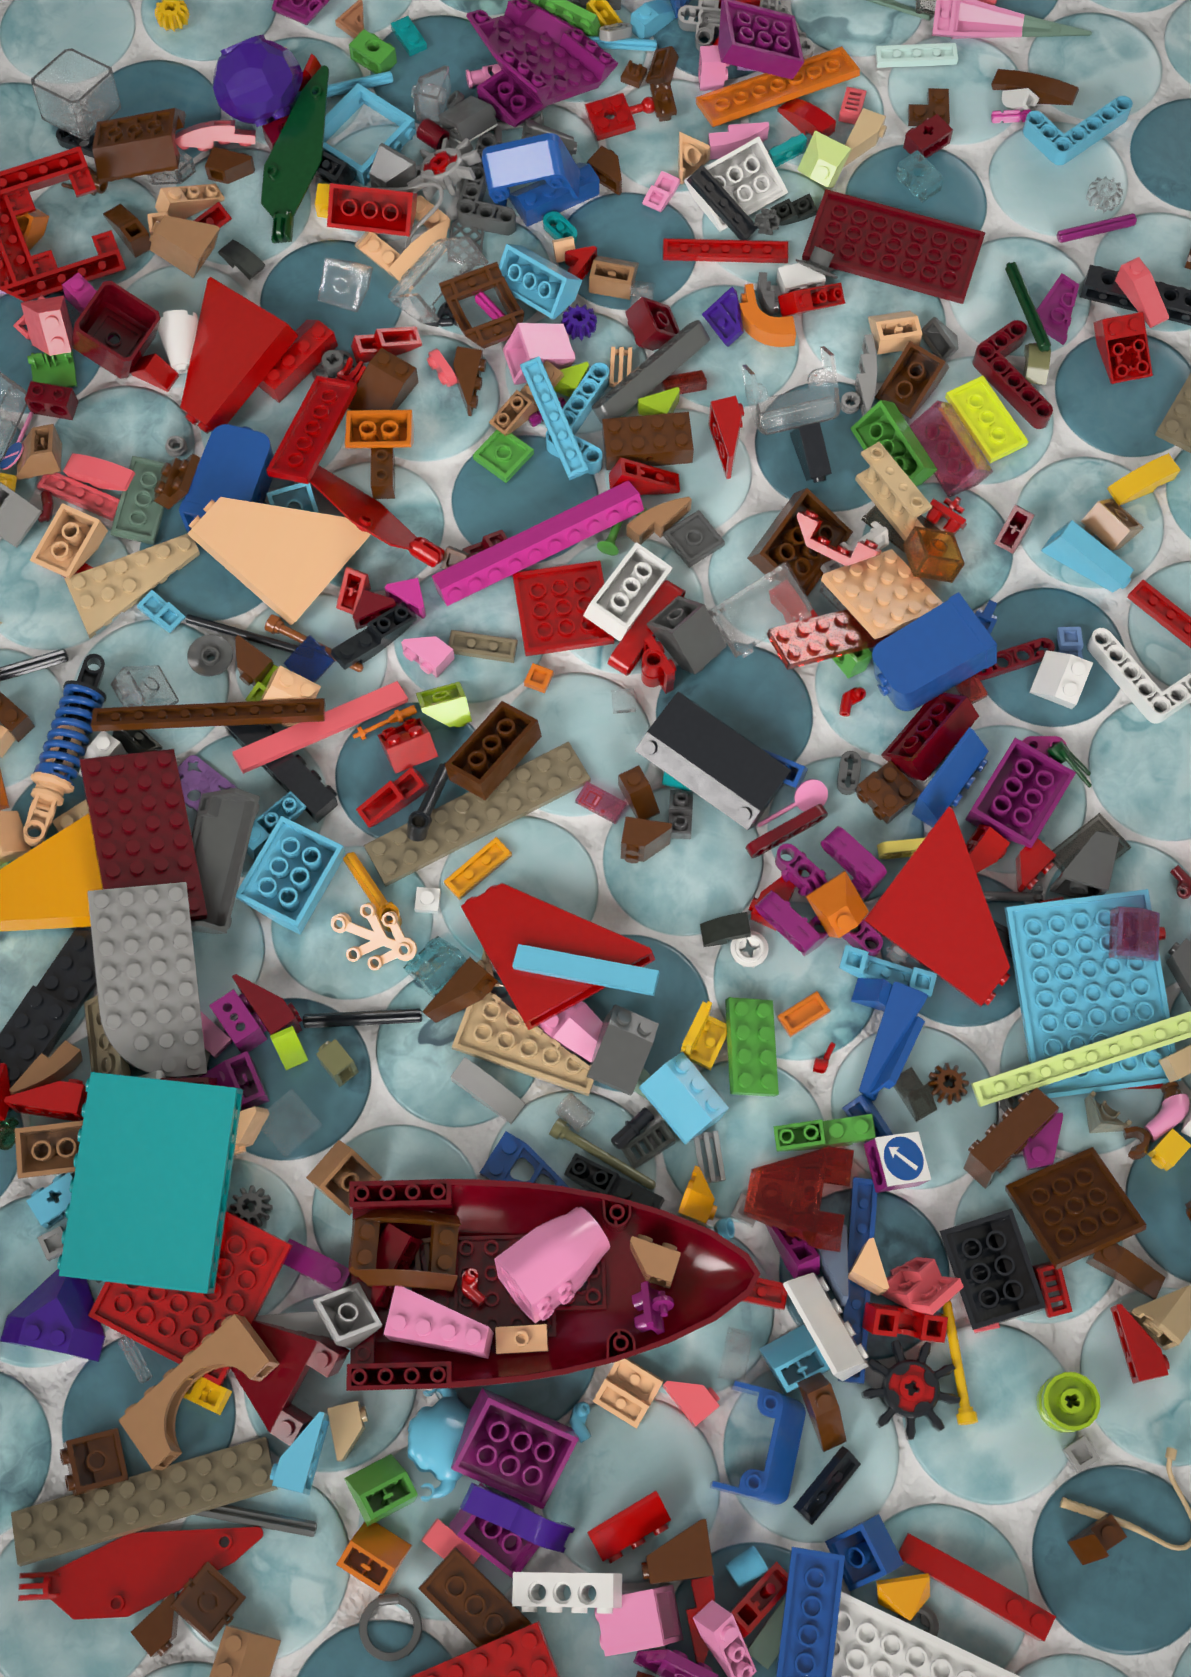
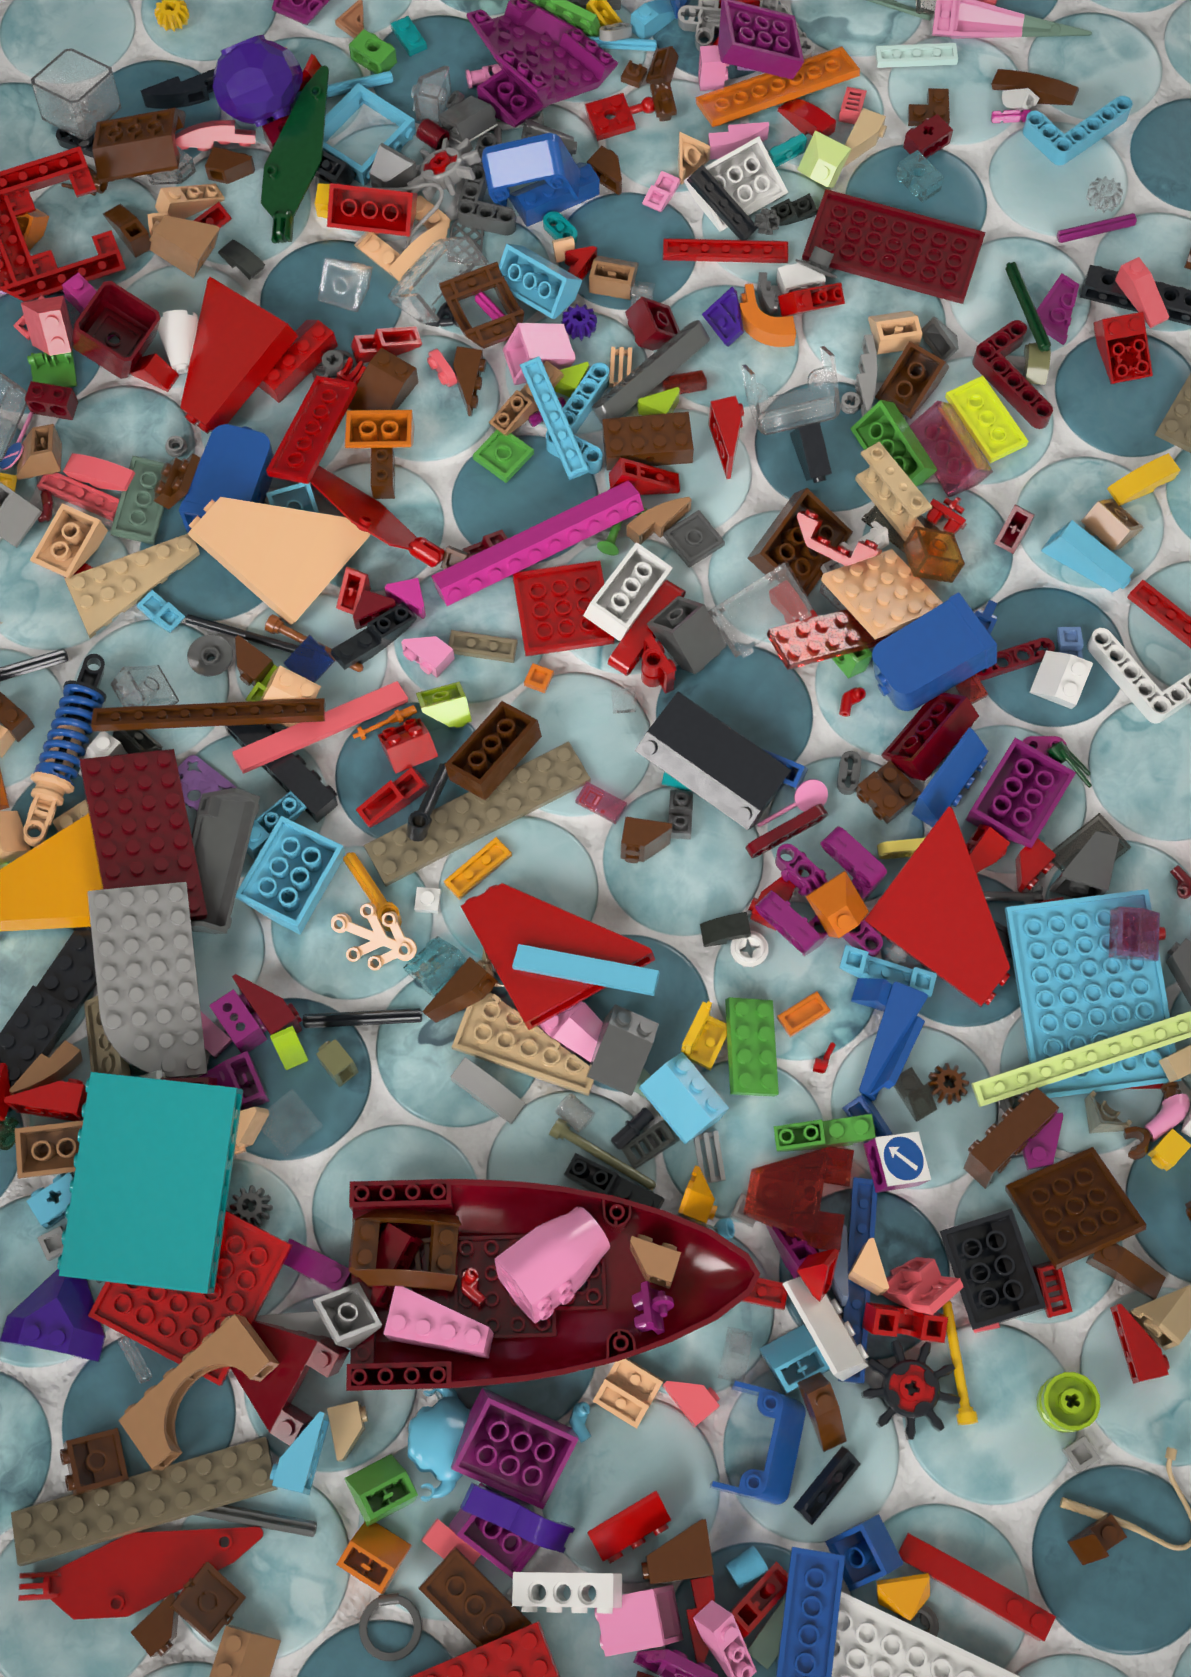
(179, 93): none -> black slope
(208, 1395): yellow slope -> none
(336, 1171): medium nougat slope -> none
(507, 1154): blue plate -> none
(521, 1339): light nougat plate -> none
(638, 793): reddish brown slope -> none
(818, 1272): none -> red slope

